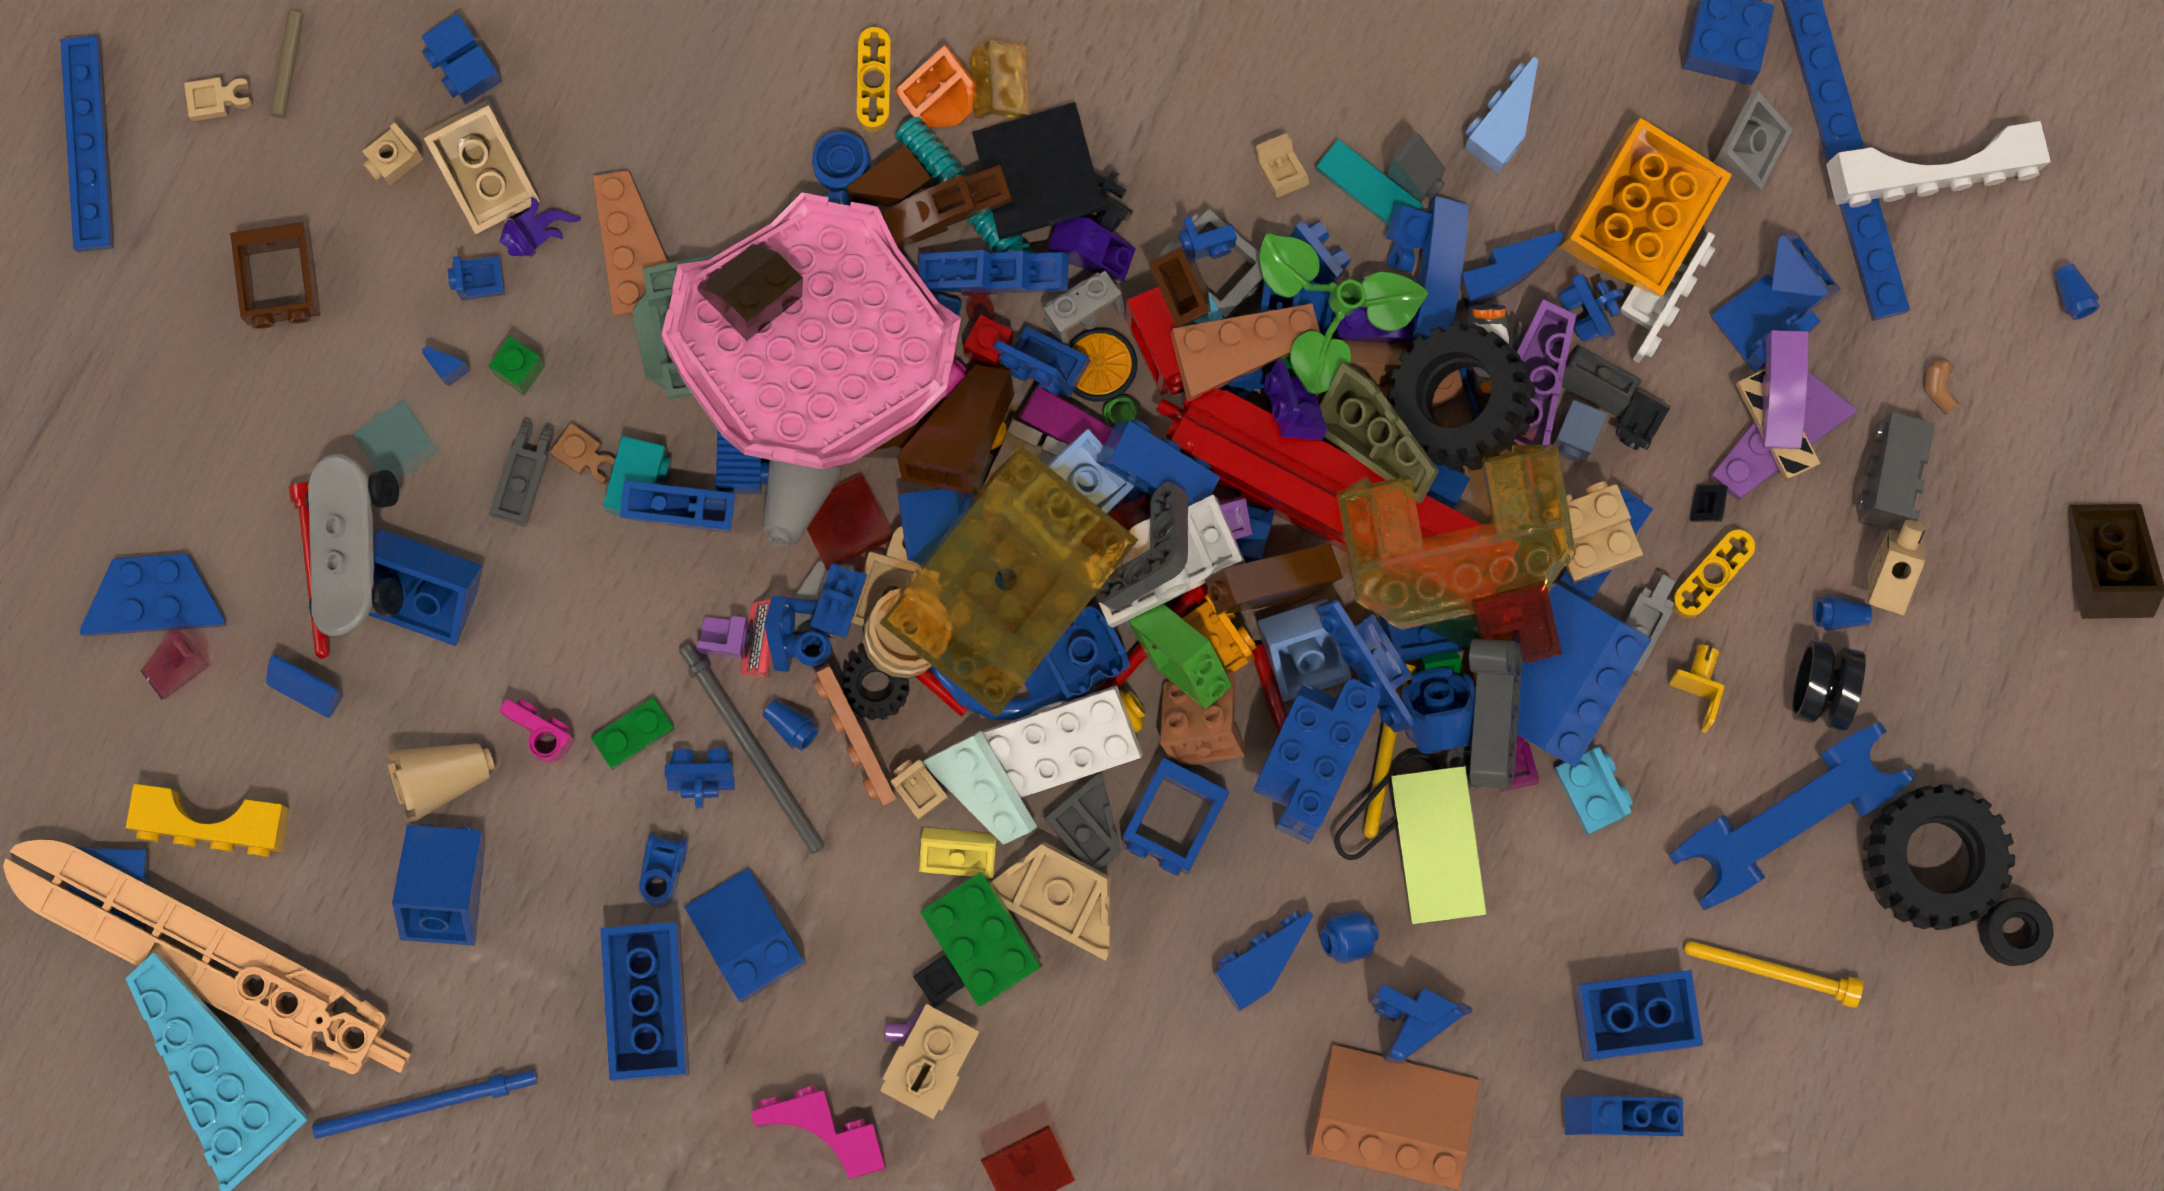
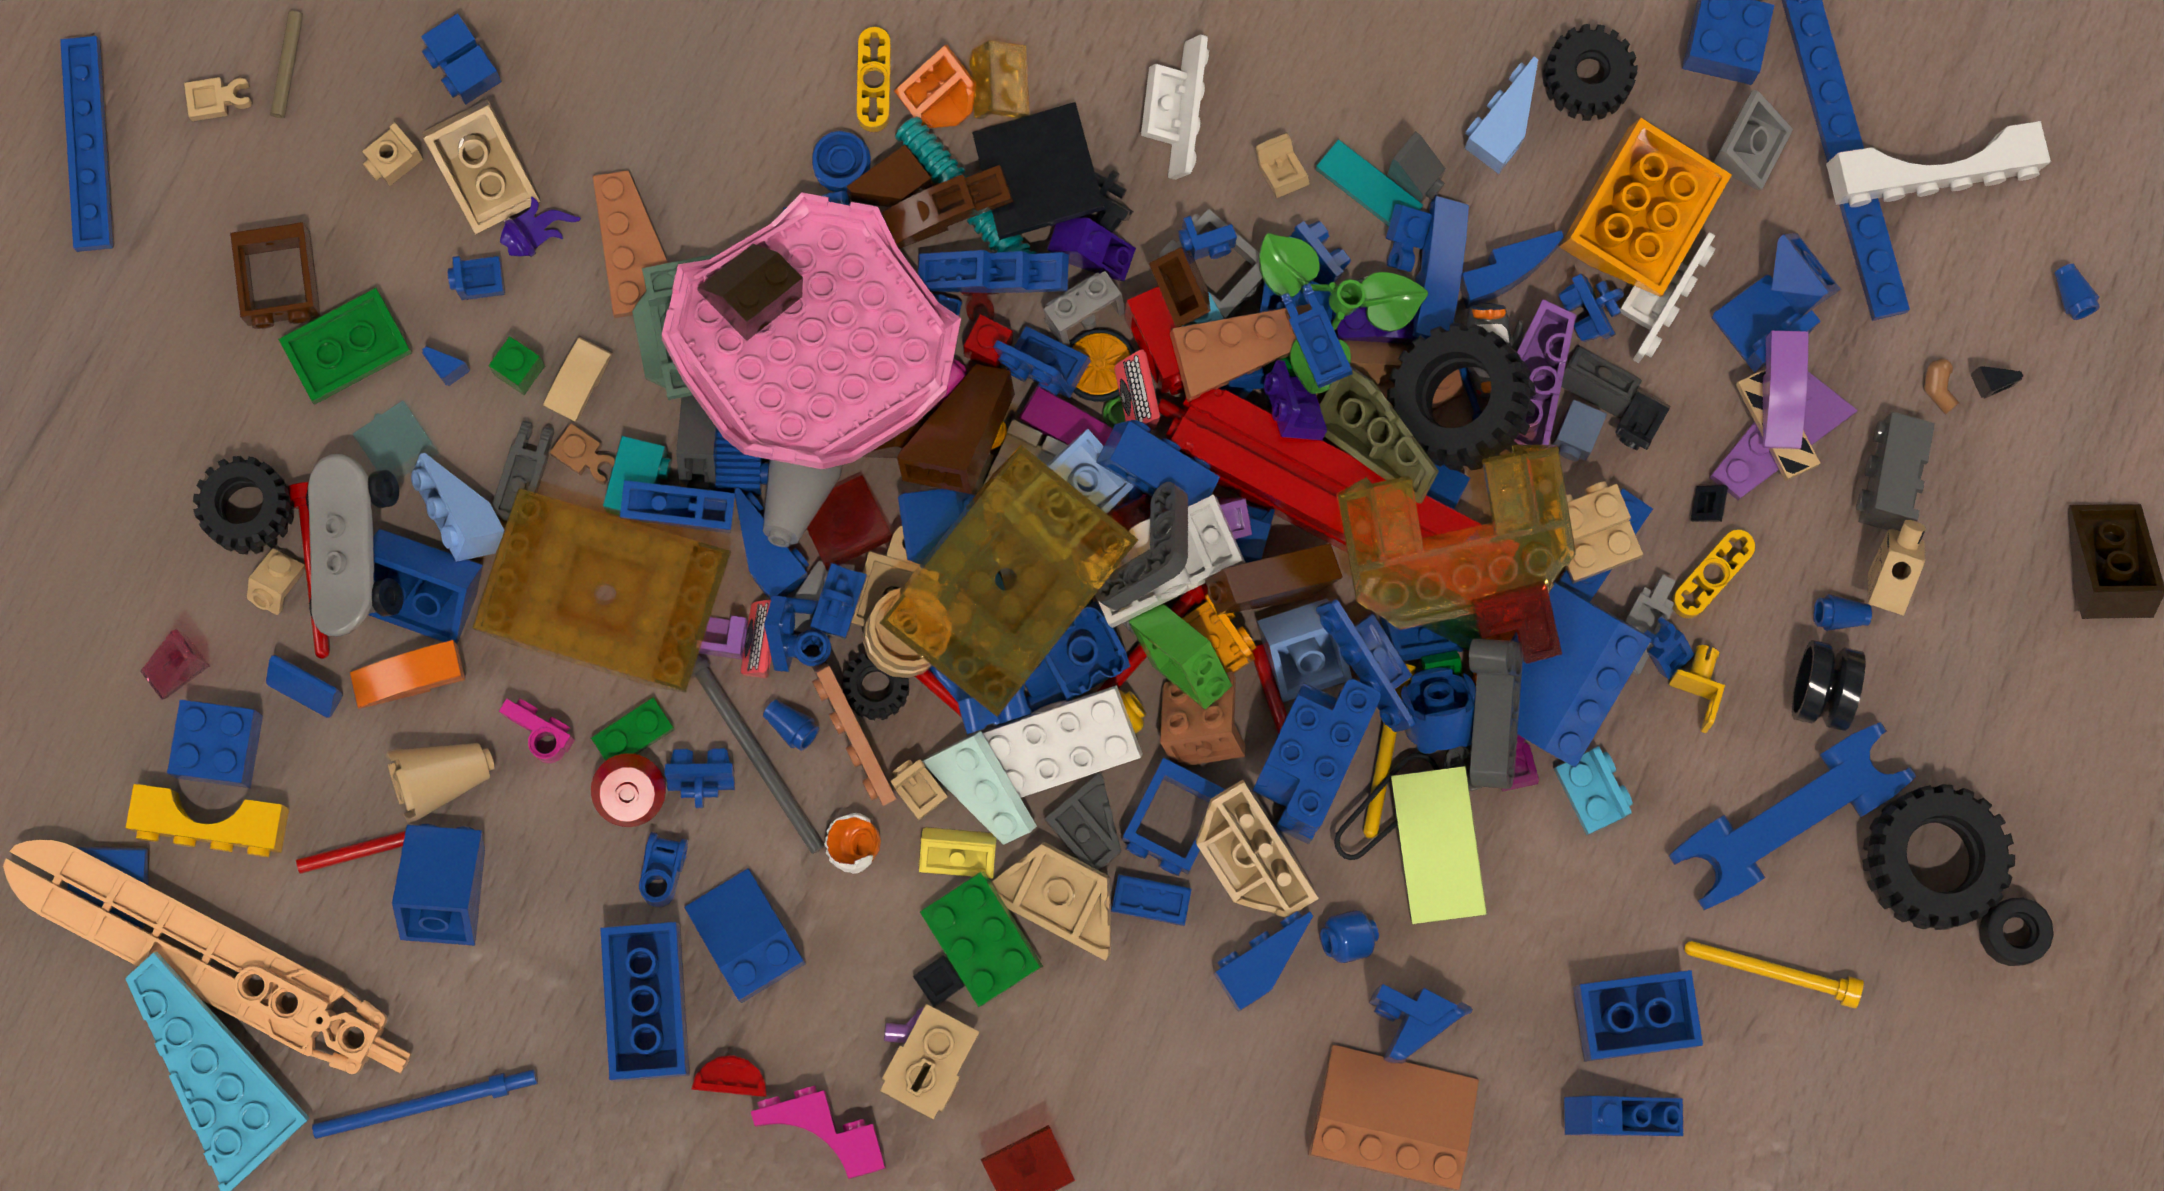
(151, 597): blue wing -> none
(215, 744): none -> blue brick
(223, 484): none -> black tyre
(273, 581): none -> tan bracket
(345, 346): none -> green plate
(350, 852): none -> red bar
(407, 674): none -> orange slope
(461, 514): none -> light blue slope
(557, 561): none -> clear yellow slope
(577, 379): none -> tan slope
(628, 790): none -> cone
(696, 447): none -> dark grey slope
(730, 1076): none -> red plate
(770, 566): none -> blue slope
(852, 843): none -> orange hair
(977, 717): none -> blue leg
(1137, 389): none -> slope
(1151, 900): none -> blue plate
(1174, 105): none -> white bracket
(1252, 854): none -> tan wedge
(1317, 339): none -> blue hinge
(1580, 96): none -> black tyre
(1670, 649): none -> blue plate
(1994, 380): none -> black slope

